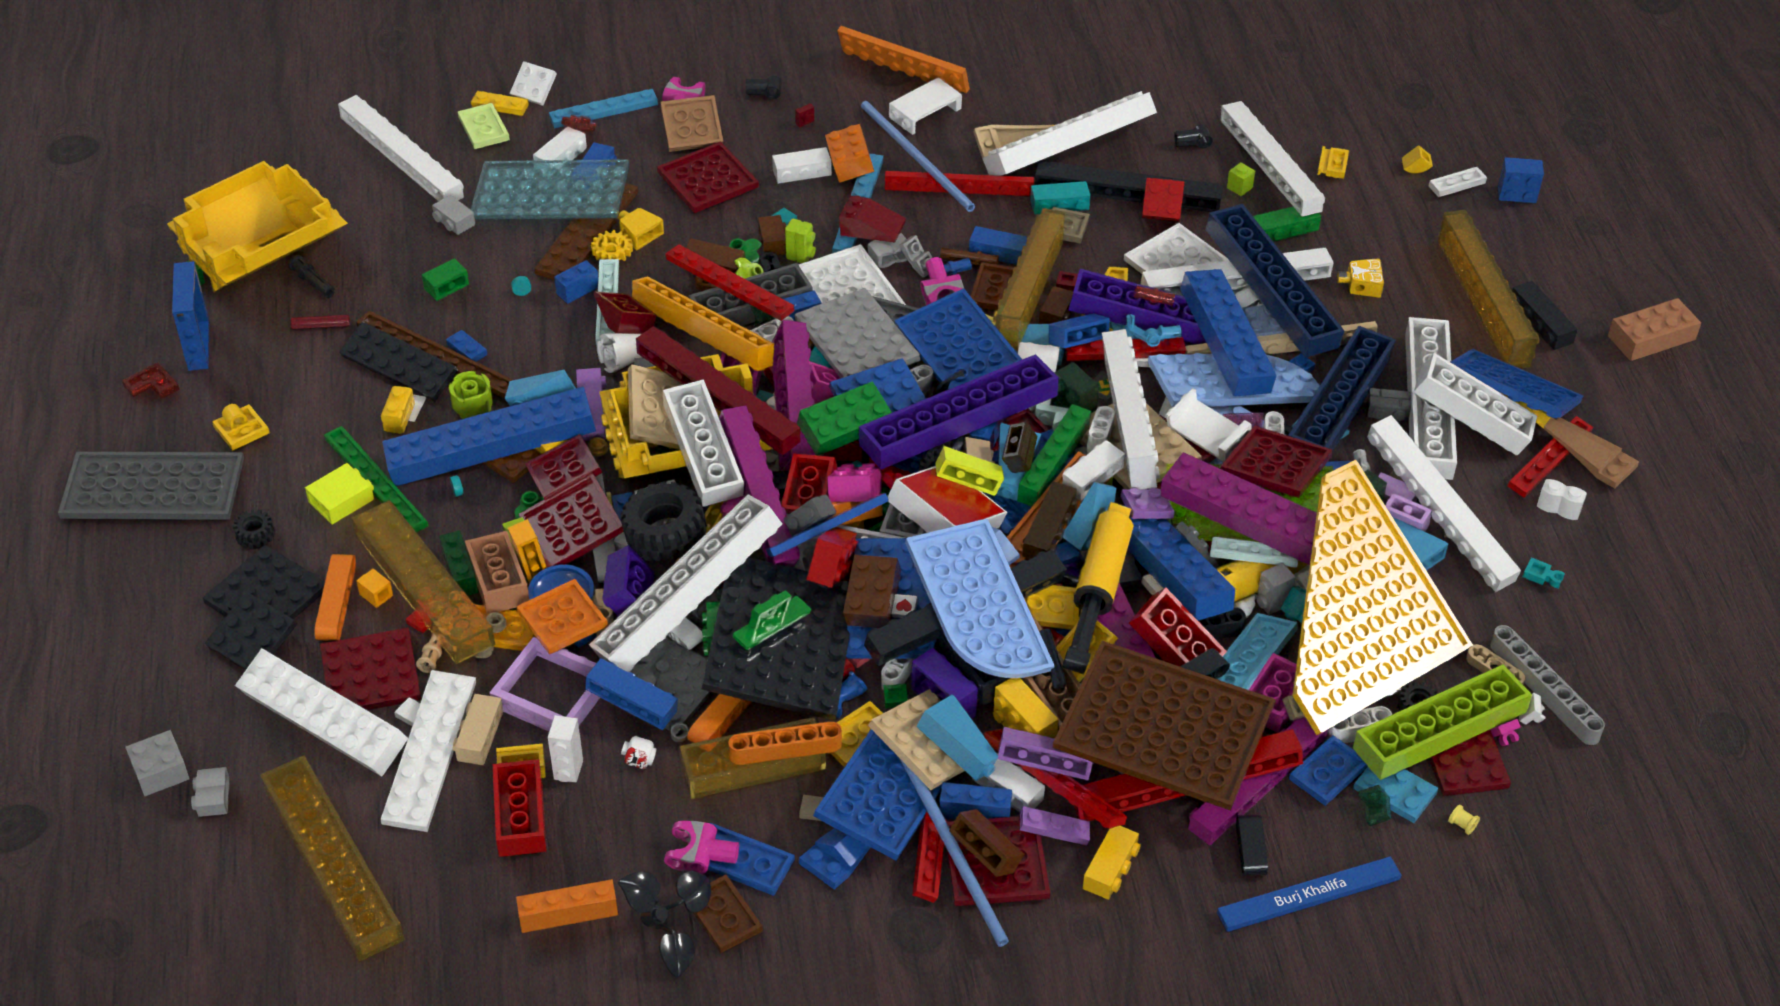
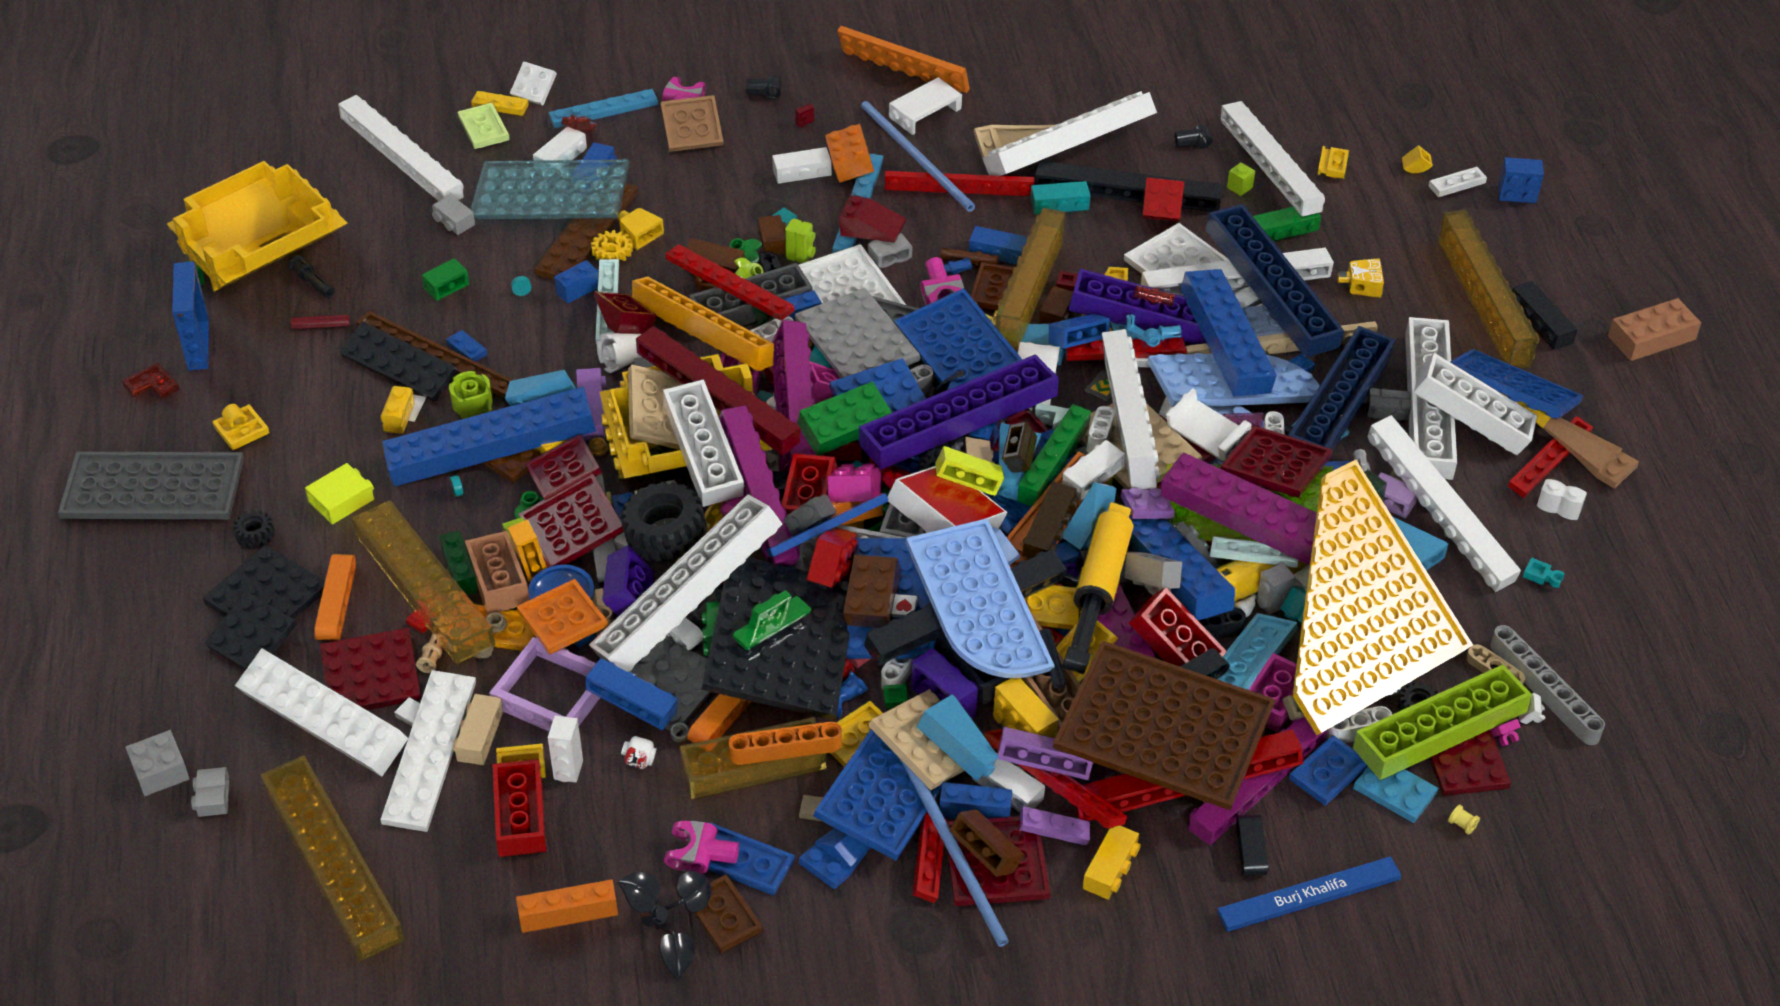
(374, 588): light orange brick -> none
(384, 488): green tile -> none
(707, 177): dark red plate -> none
(915, 255): light grey slope -> none
(1074, 225): dark tan plate -> none
(1076, 388): clear green brick -> none
(1153, 570): none -> light grey brick
(1376, 805): clear green bracket -> none
(1409, 512): lavender brick -> none

